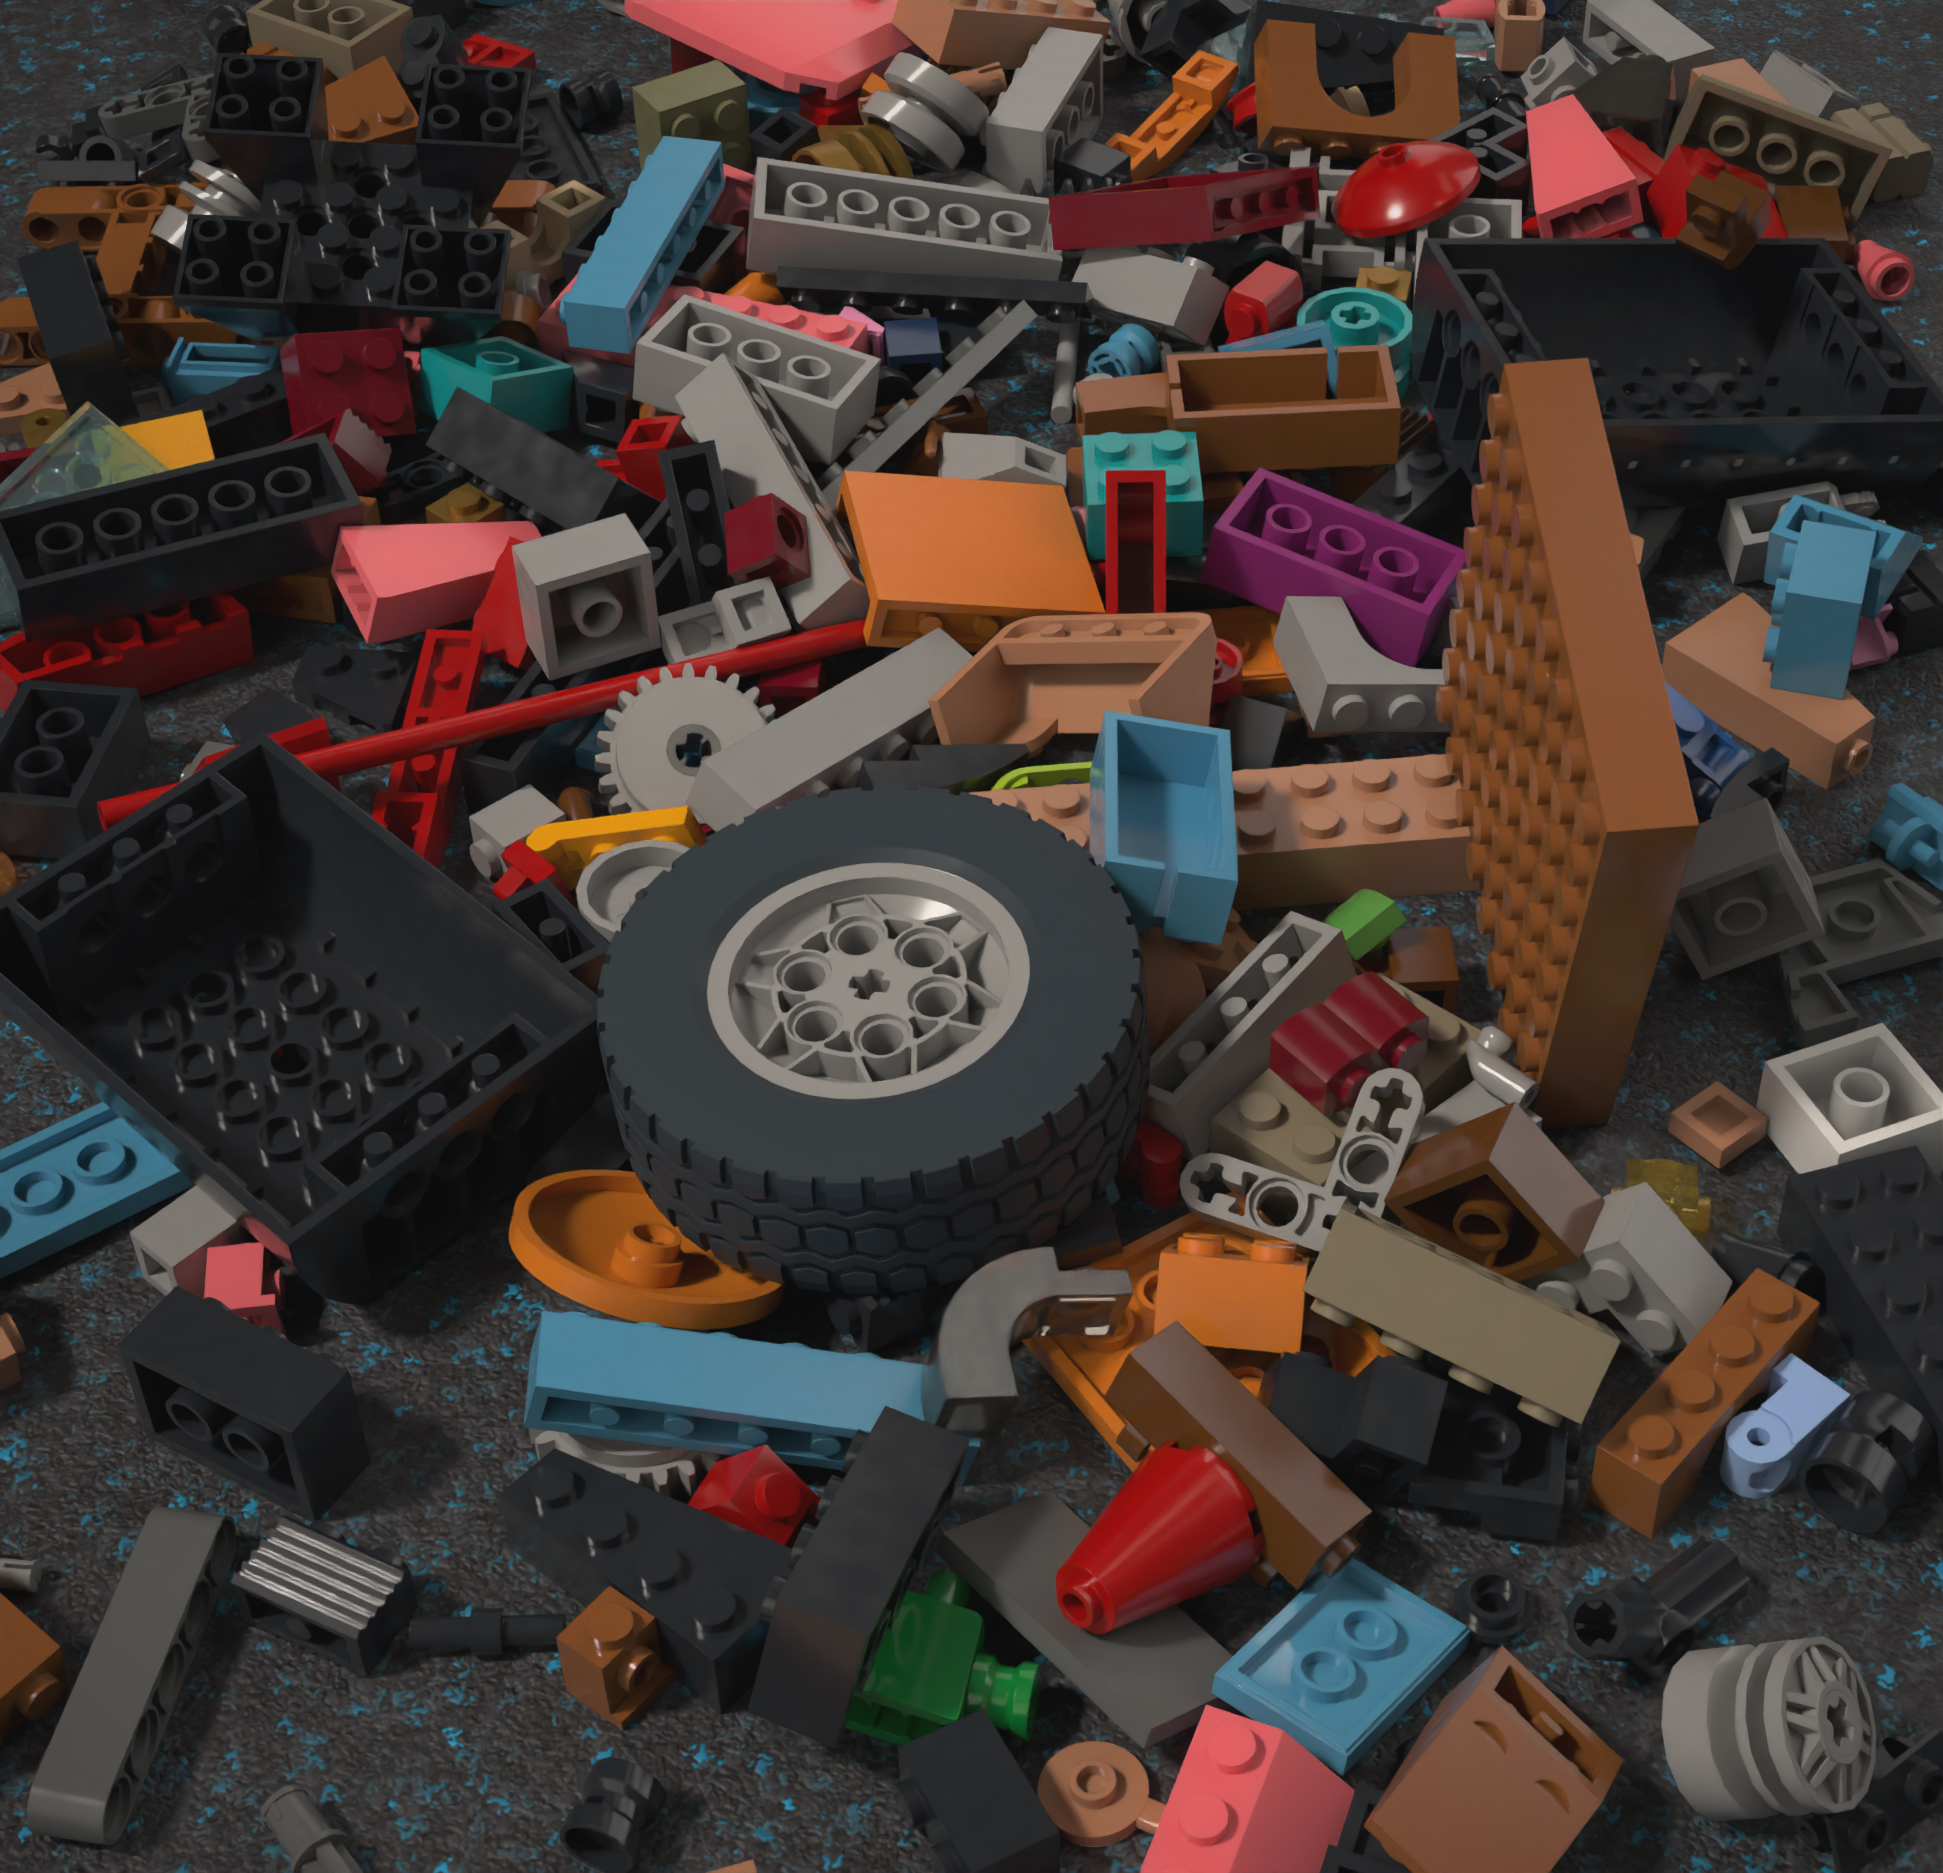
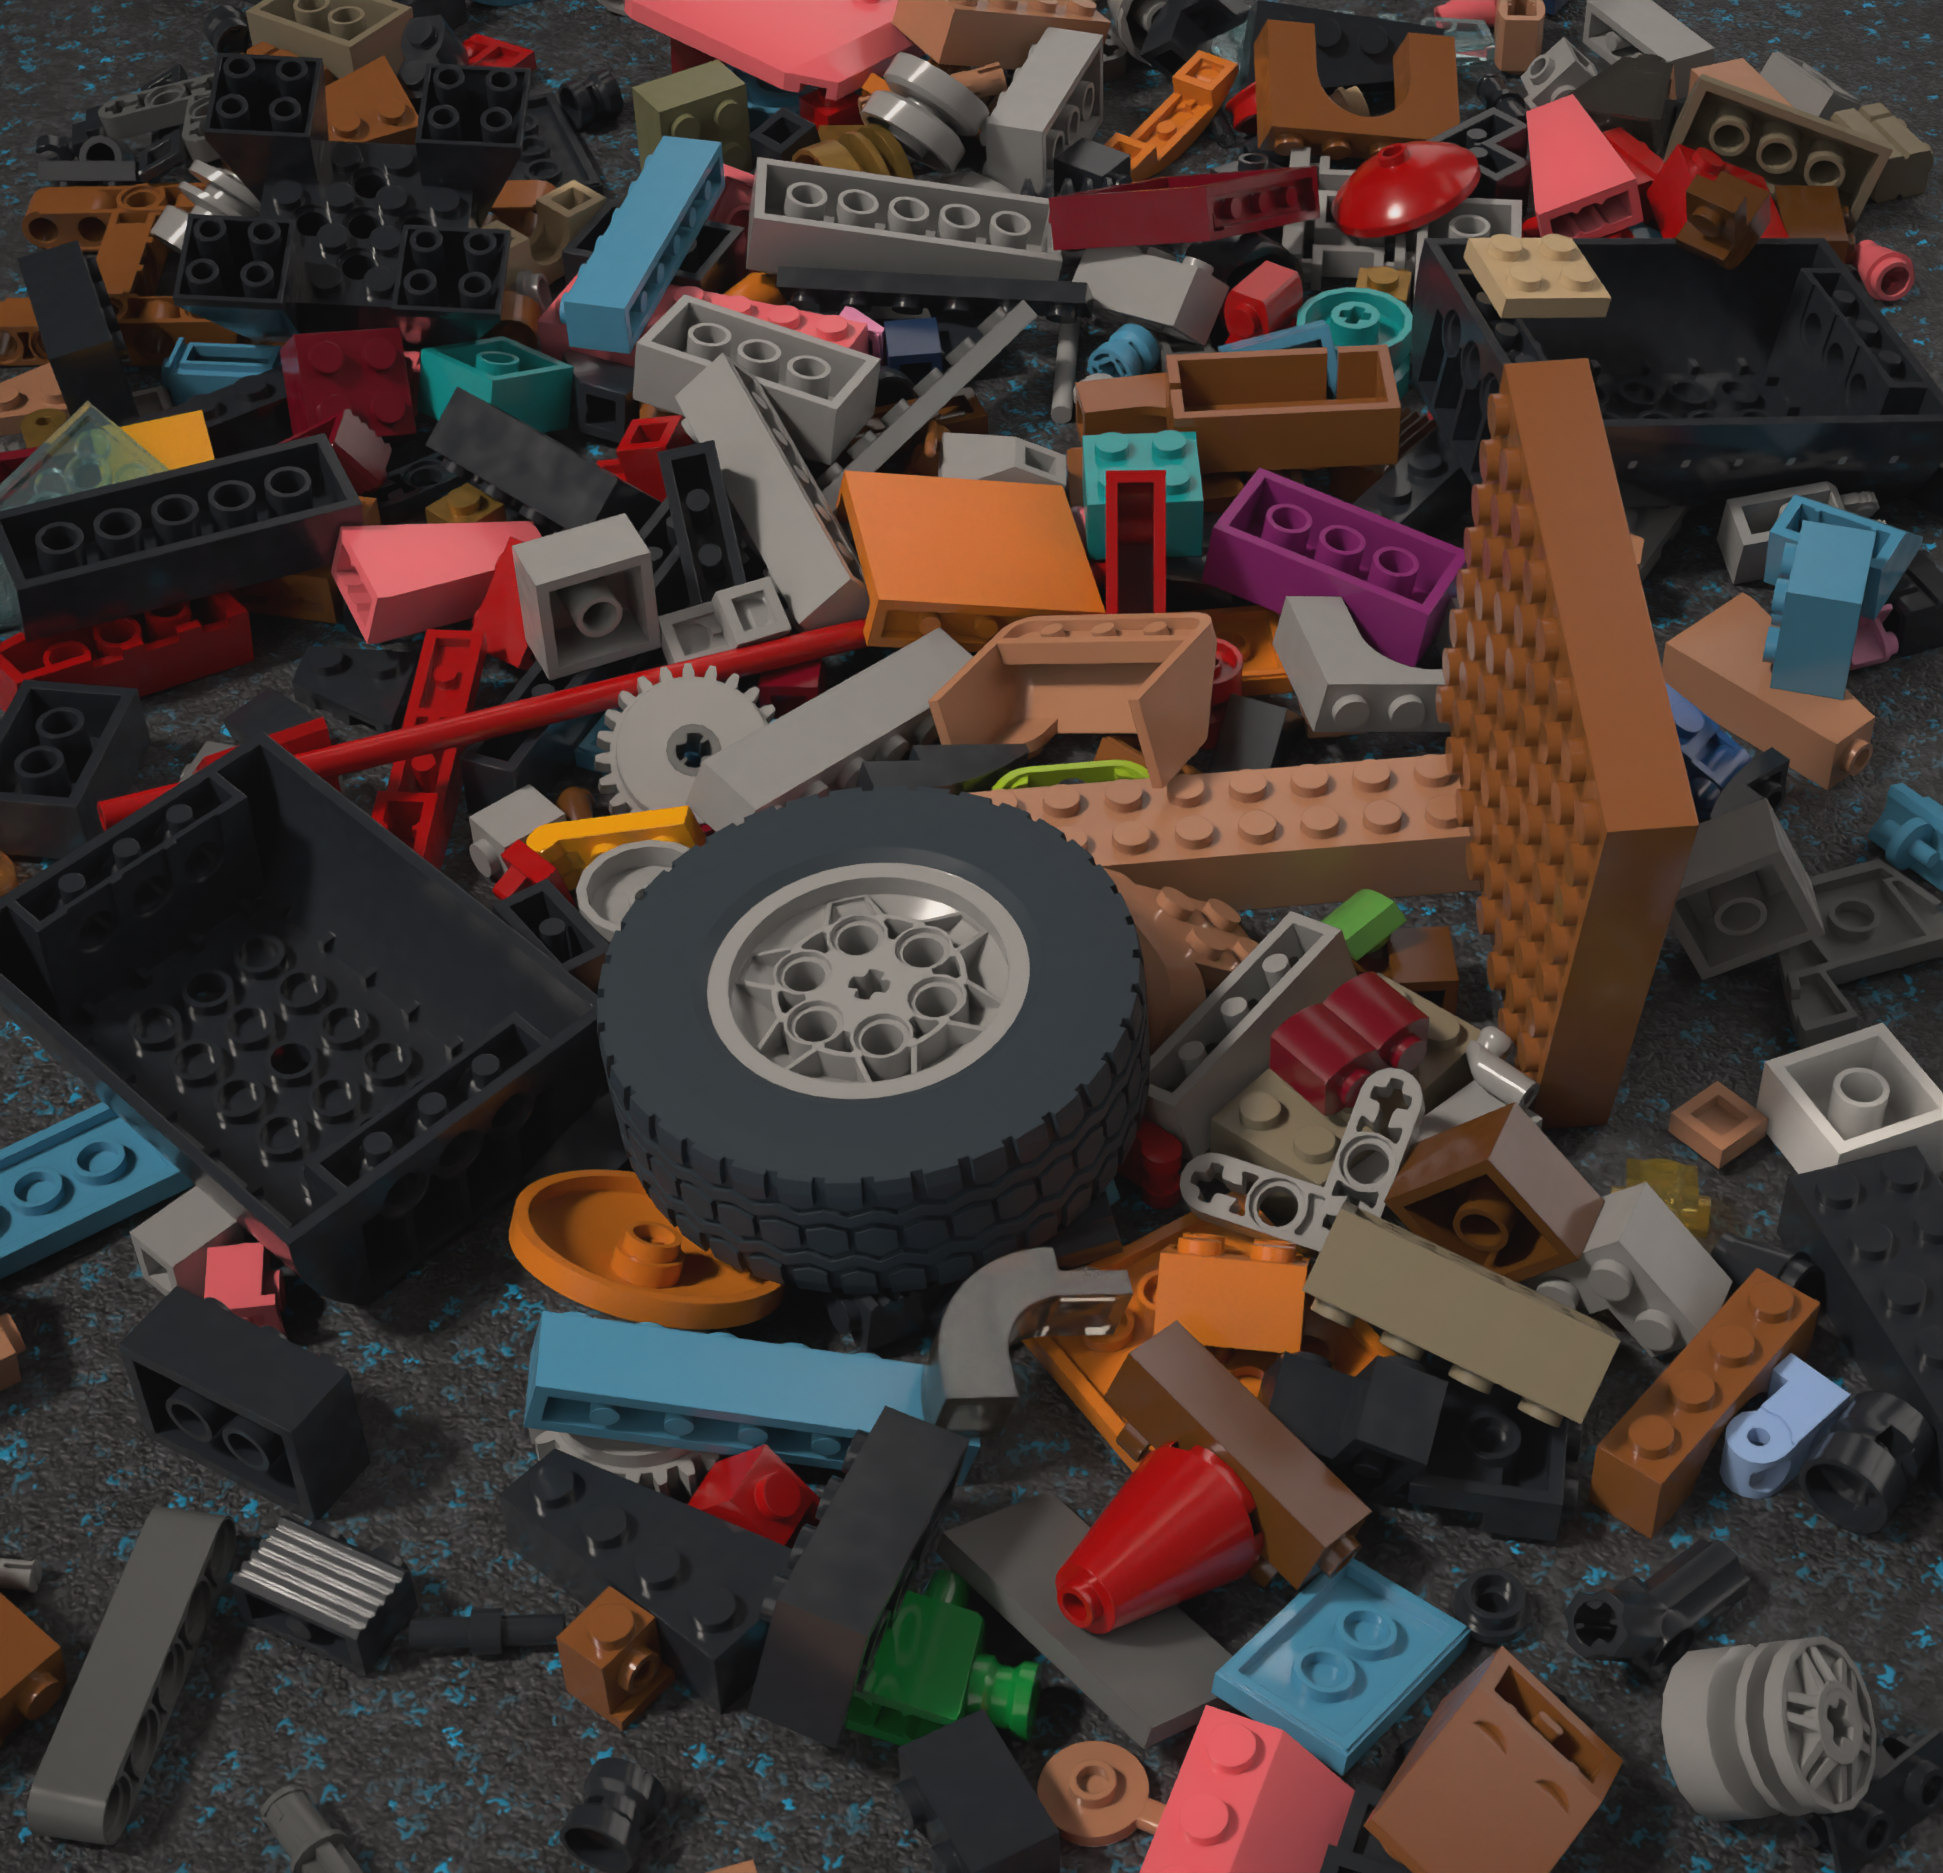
(767, 540): dark red brick -> none
(1166, 823): dark azure piece -> none
(1536, 277): none -> tan plate

